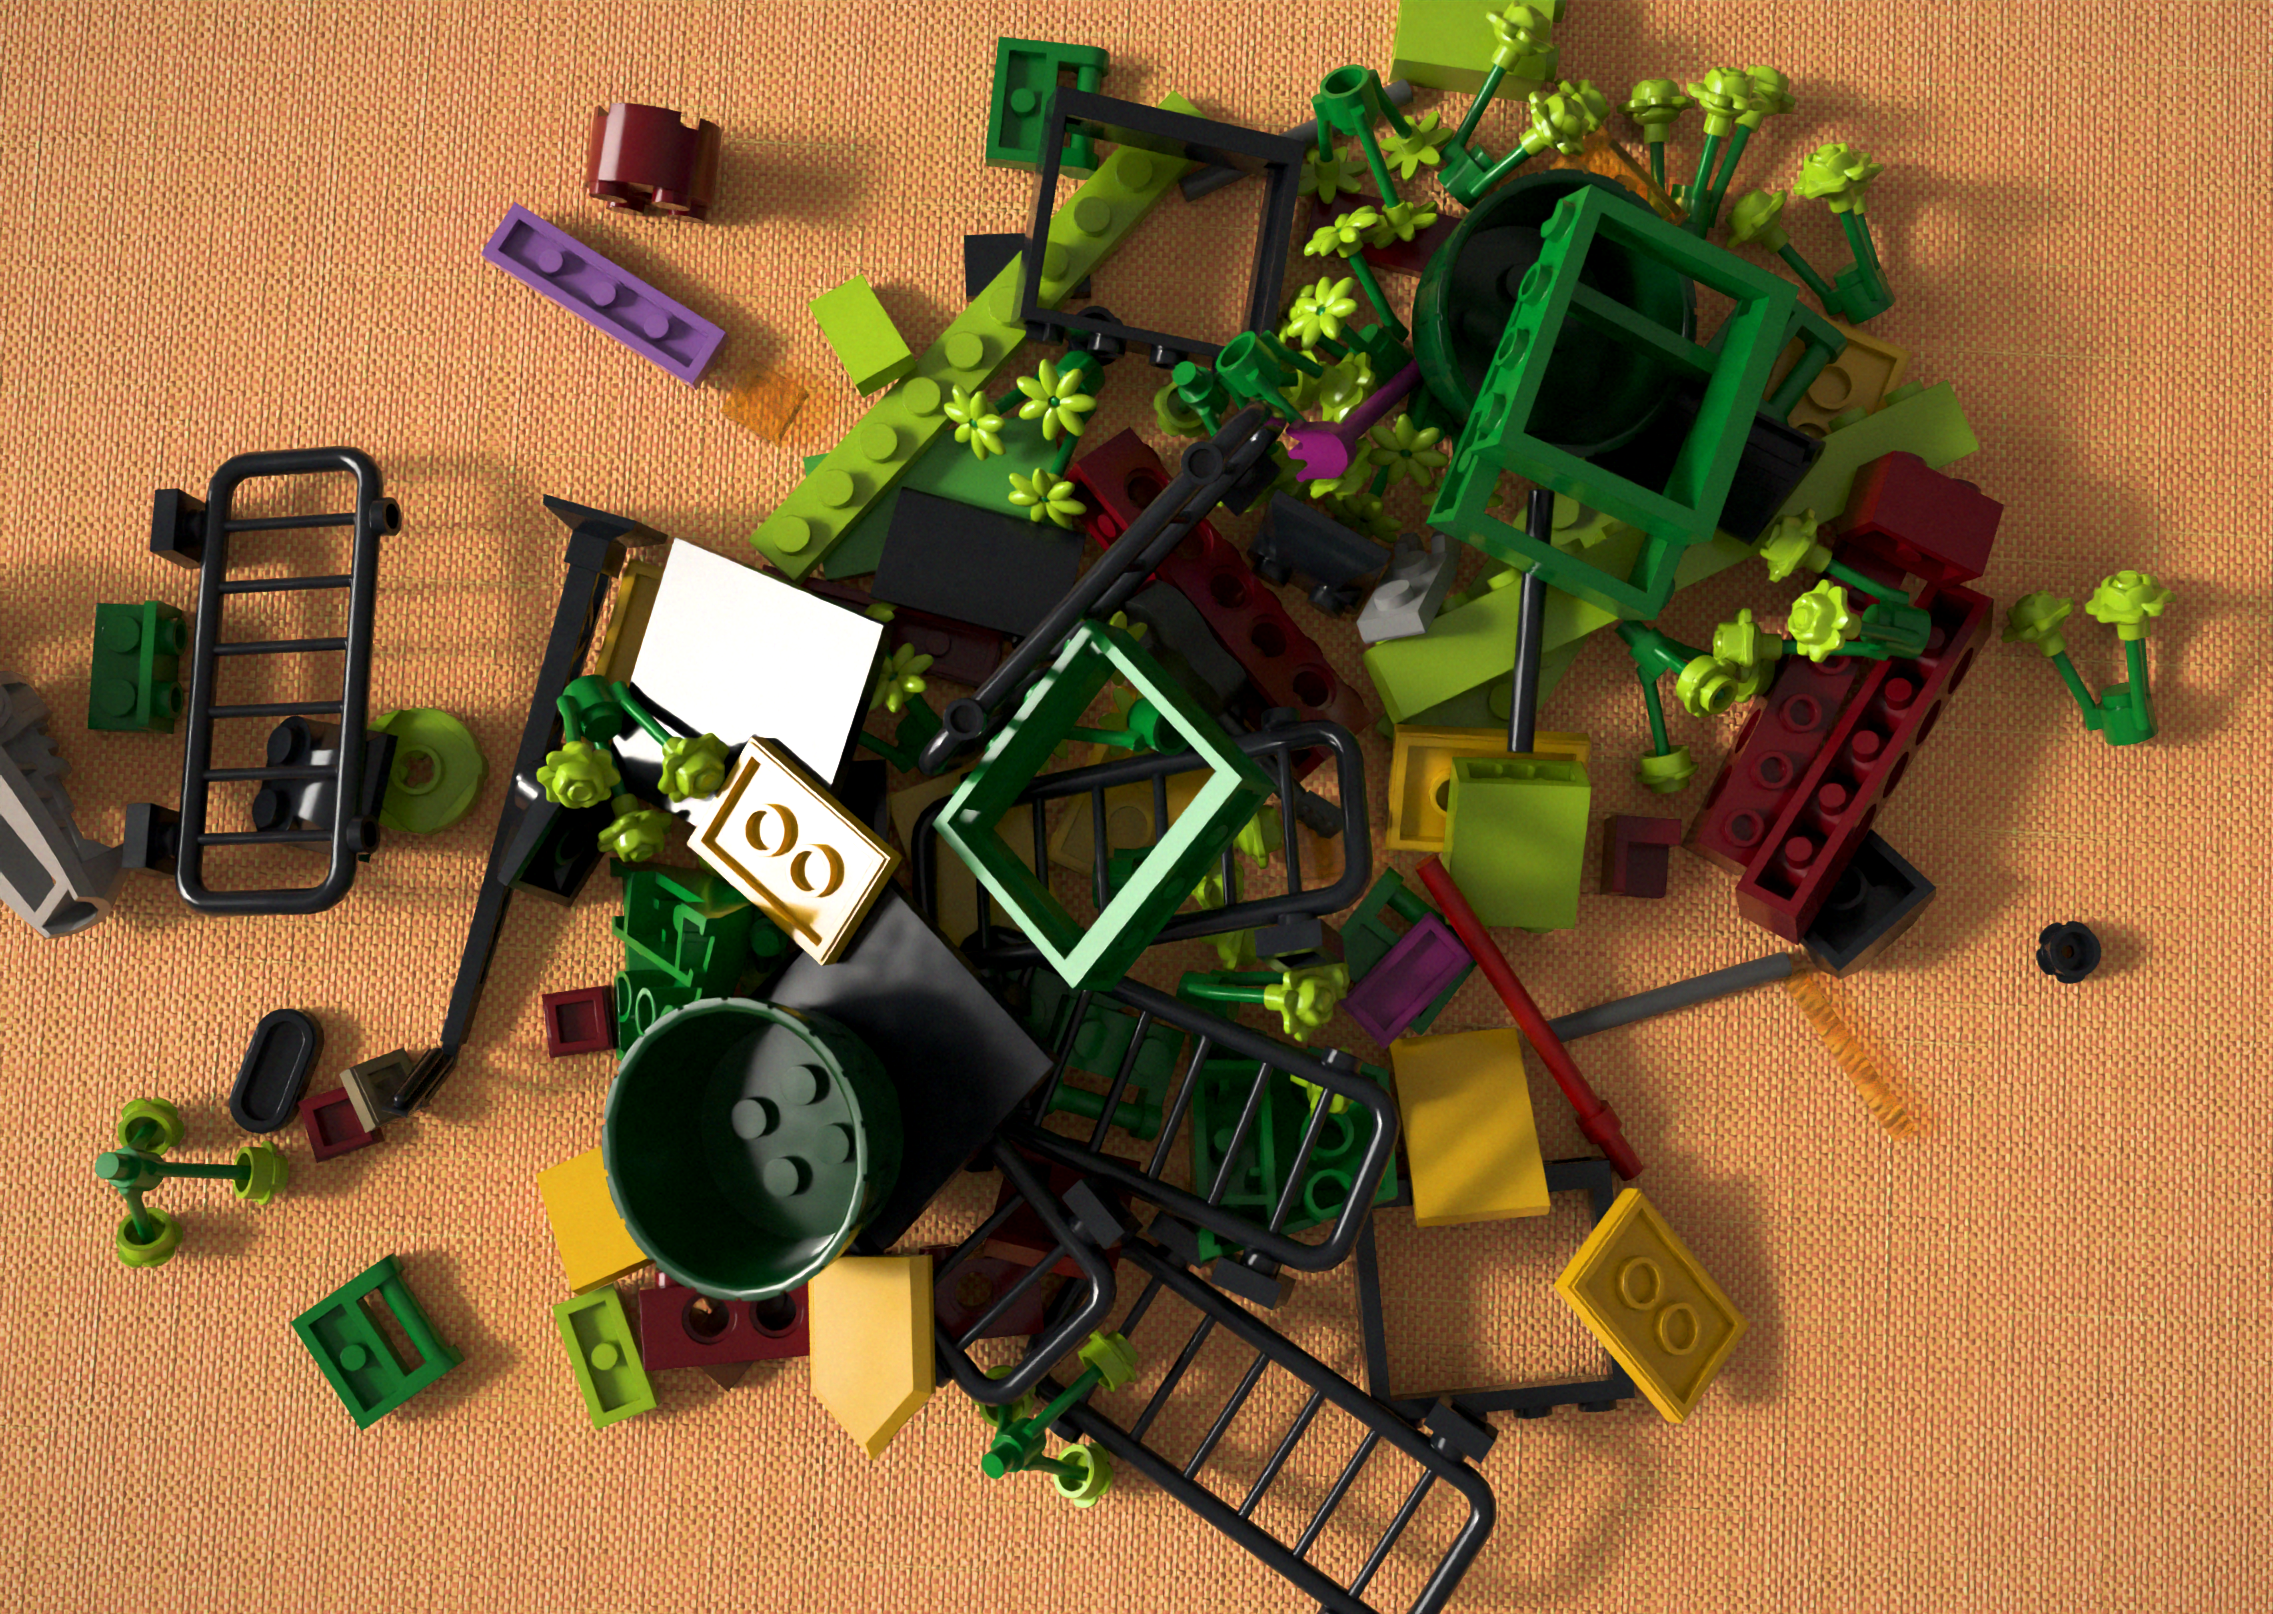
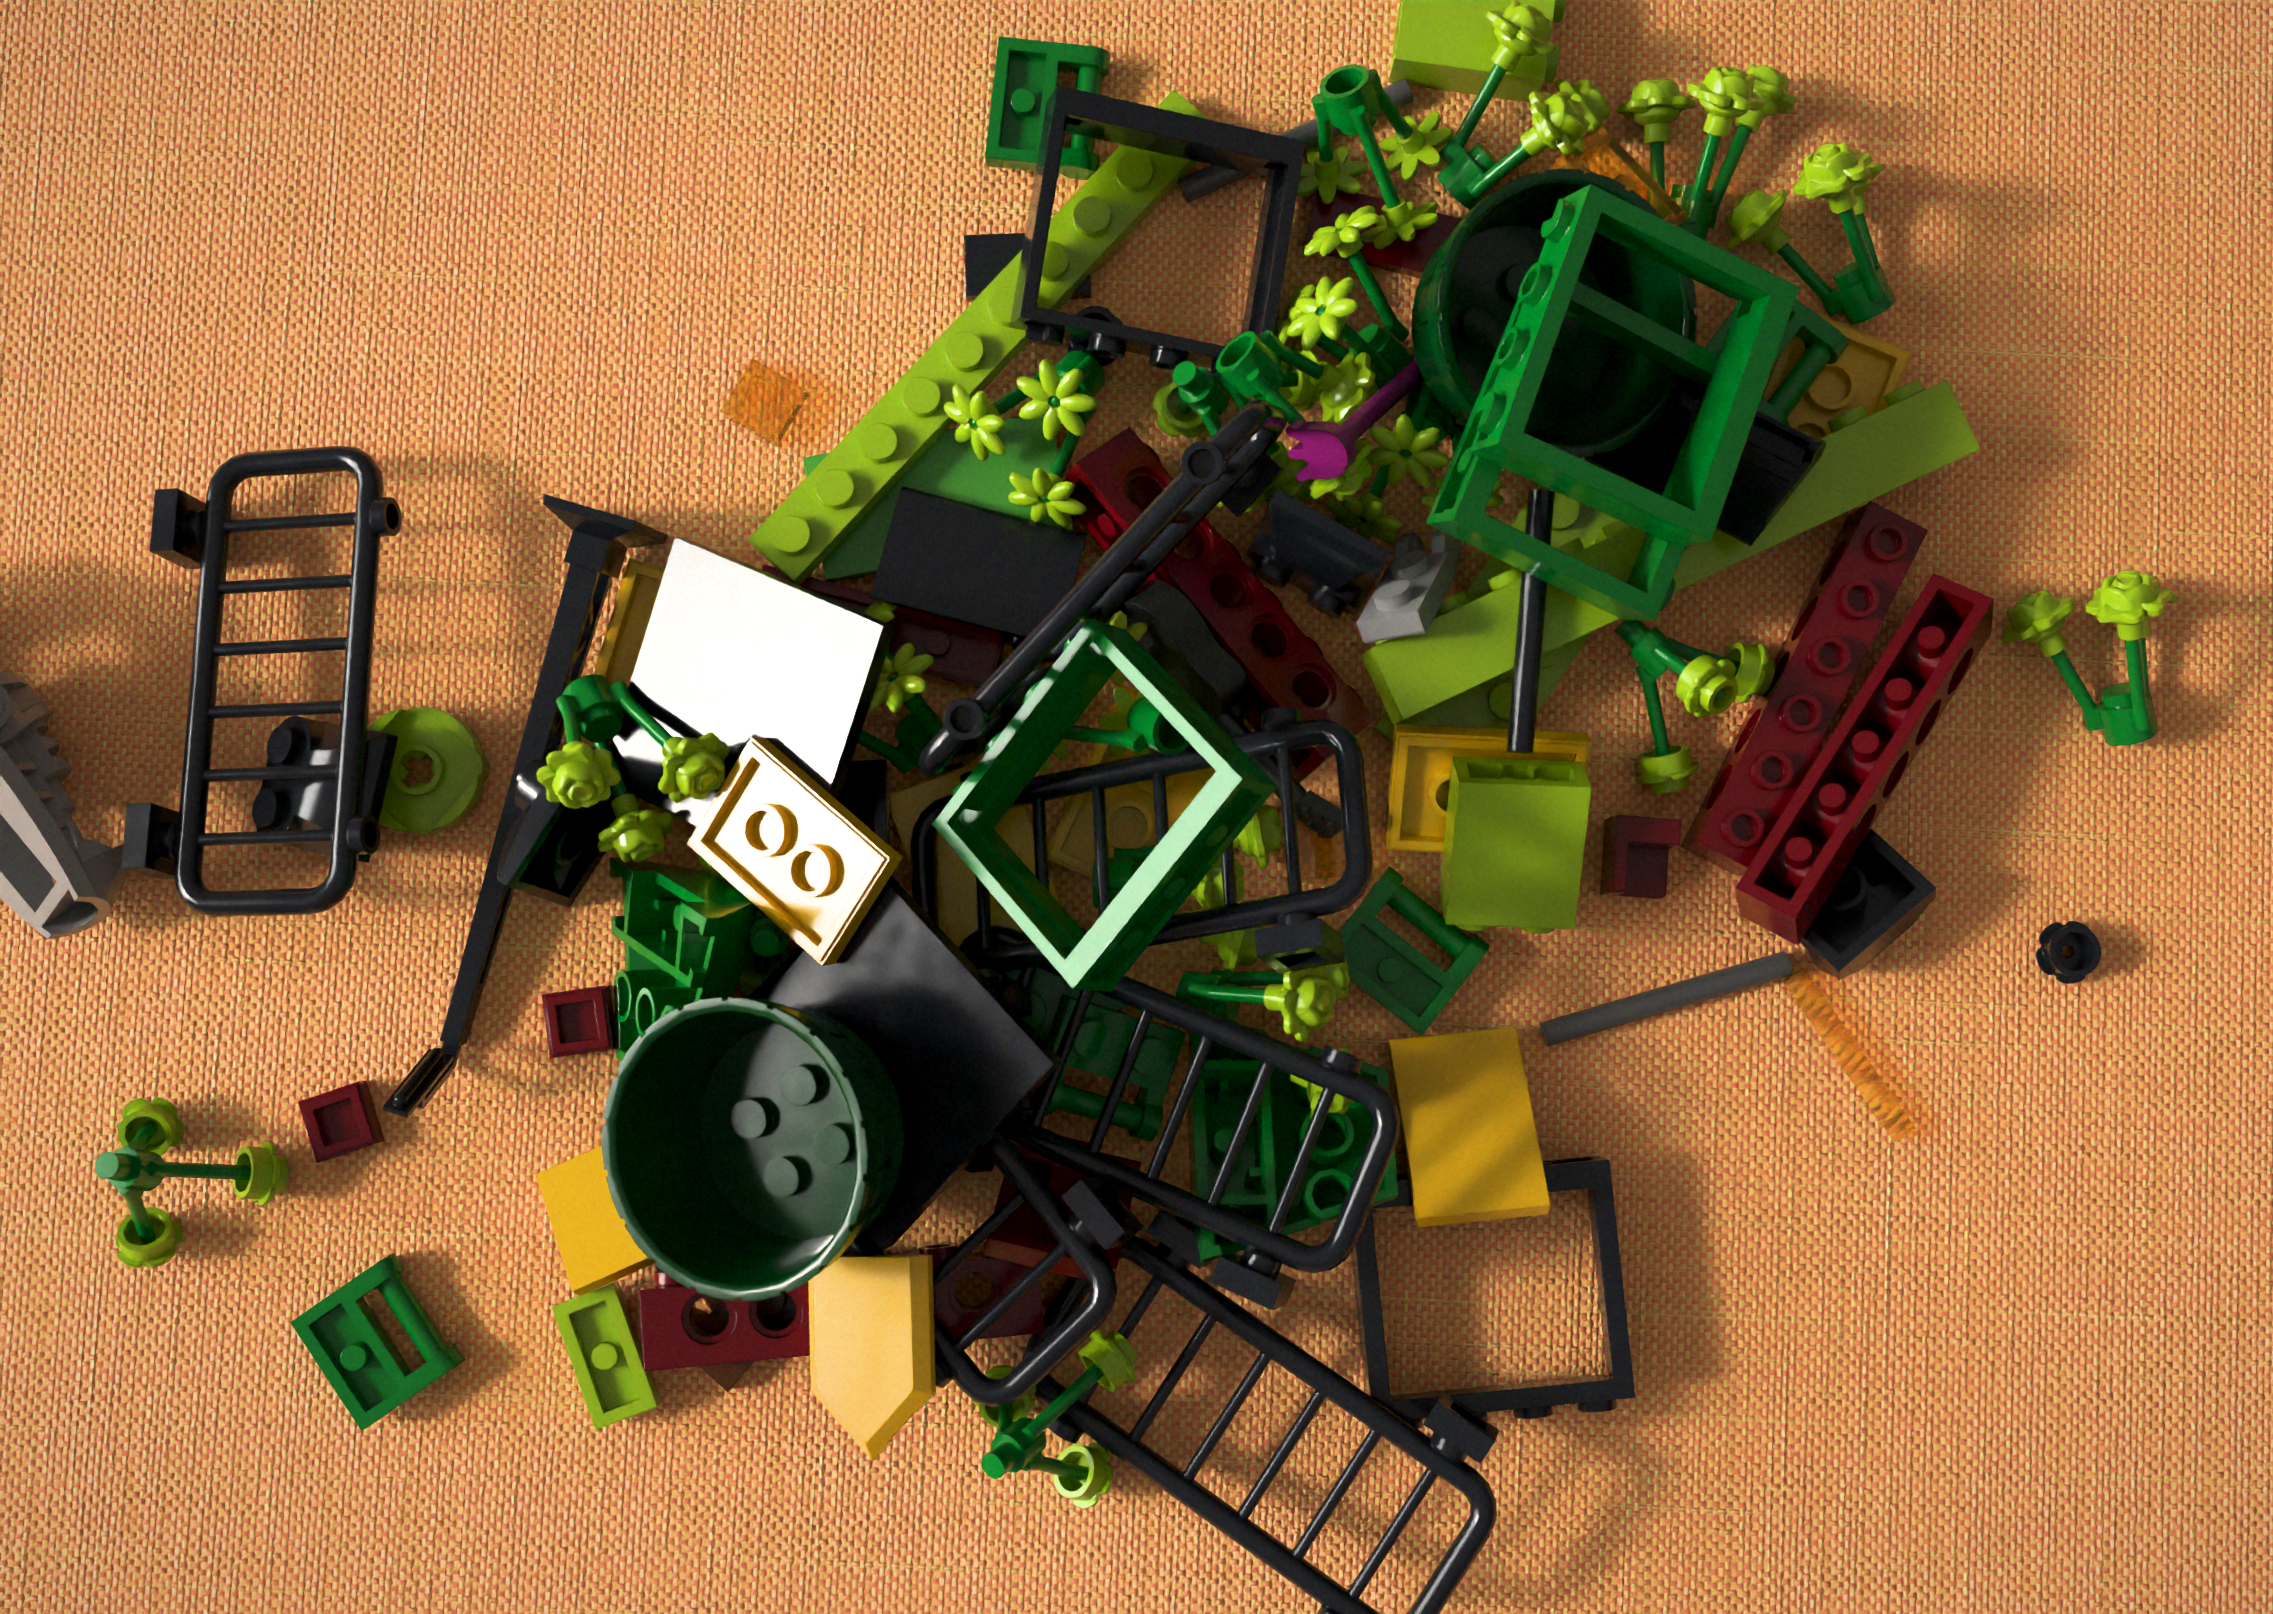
(136, 668): green bracket -> none
(276, 1070): black tile -> none
(372, 1085): dark tan tile -> none
(605, 296): medium lavender plate -> none
(652, 159): dark red brick -> none
(862, 335): lime tile -> none
(1406, 980): magenta tile -> none
(1594, 1117): red bar -> none
(1652, 1305): yellow tile -> none
(1821, 617): lime plant -> none
(1920, 519): dark red brick -> none

